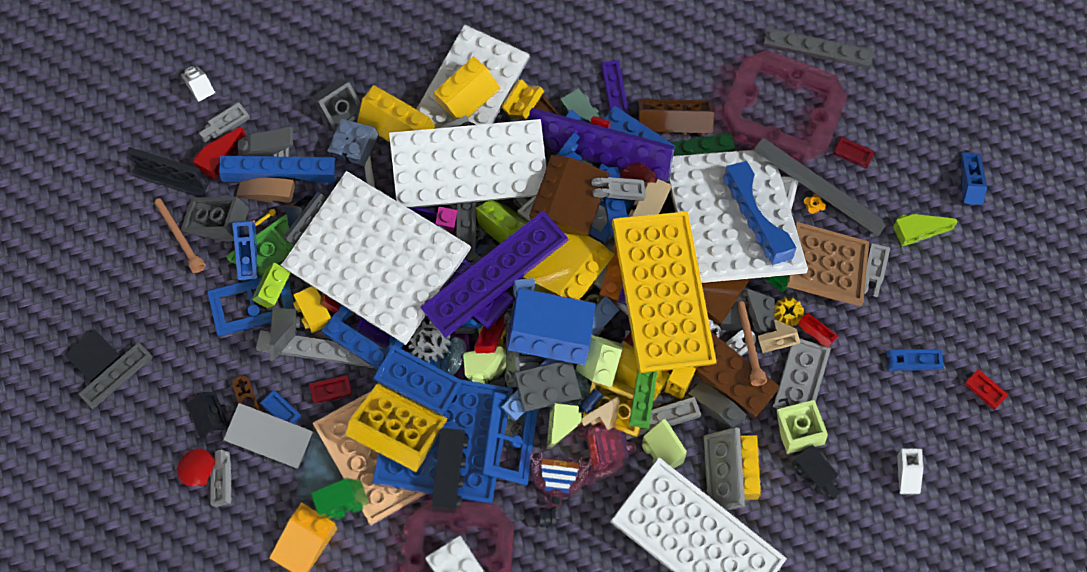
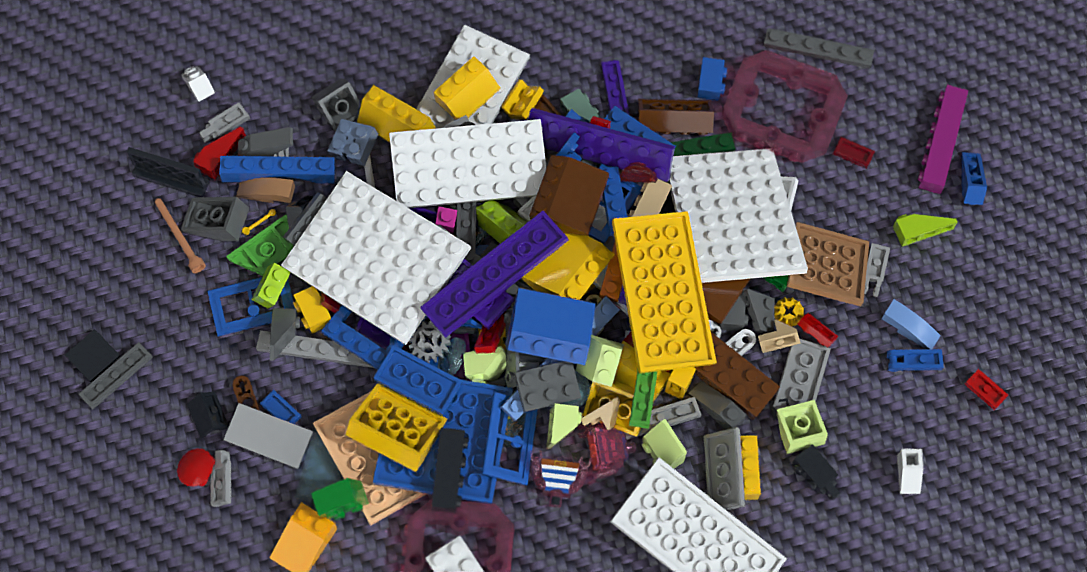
(245, 249): blue slope -> none
(330, 389): dark red plate -> none
(523, 283): medium blue tile -> none
(547, 516): black wheel -> none
(591, 400): dark blue pin -> none
(619, 188): light grey hinge -> none
(711, 79): none -> blue brick
(757, 375): nougat piece -> none
(775, 242): blue arch -> none
(814, 208): light orange plate -> none
(820, 186): dark grey tile -> none
(911, 325): none -> medium blue slope
(943, 139): none -> magenta brick

